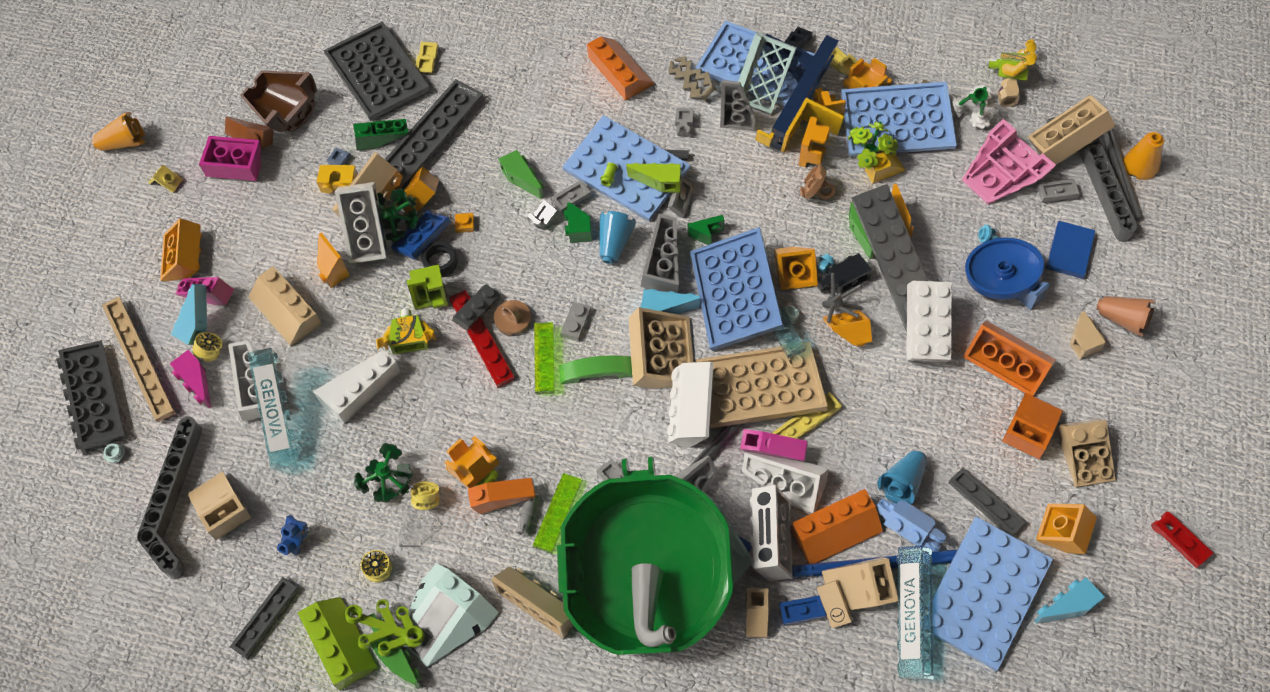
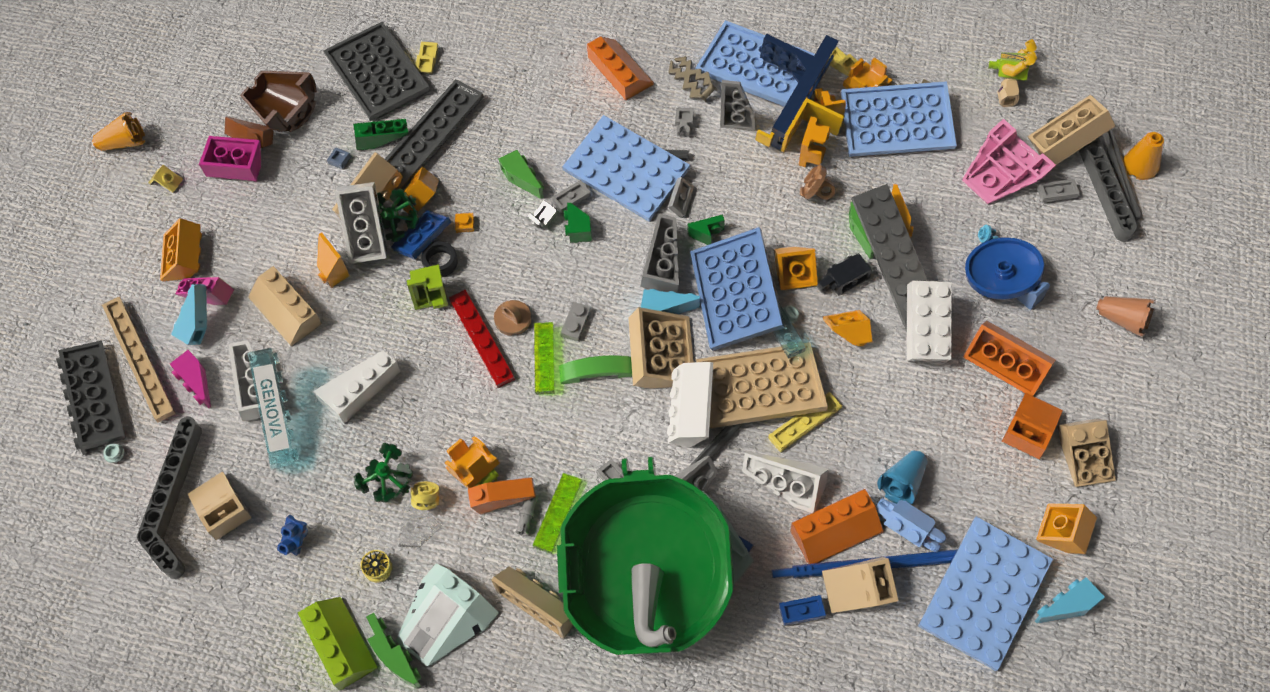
(207, 347): light yellow wheel -> none
(265, 618): dark grey tile -> none
(335, 176): yellow brick -> none
(386, 628): lime plant -> none
(406, 334): torso -> none
(476, 307): dark grey plate -> none
(608, 177): lime pin -> none
(614, 234): dark azure cone -> none
(658, 176): lime slope -> none
(751, 63): light aqua fence -> none
(756, 612): tan slope -> none
(771, 533): white brick -> none
(773, 445): dark pink slope -> none
(799, 38): black slope -> none
(826, 261): medium azure plate -> none
(834, 604): tan tile -> none
(836, 301): dark grey plant -> none
(868, 156): lime plant -> none
(886, 167): yellow slope -> none
(915, 613): clear light blue brick -> none
(980, 98): white plant -> none
(987, 502): dark grey tile -> none
(1070, 249): blue tile -> none
(1085, 337): tan slope -> none
(1182, 539): red plate -> none

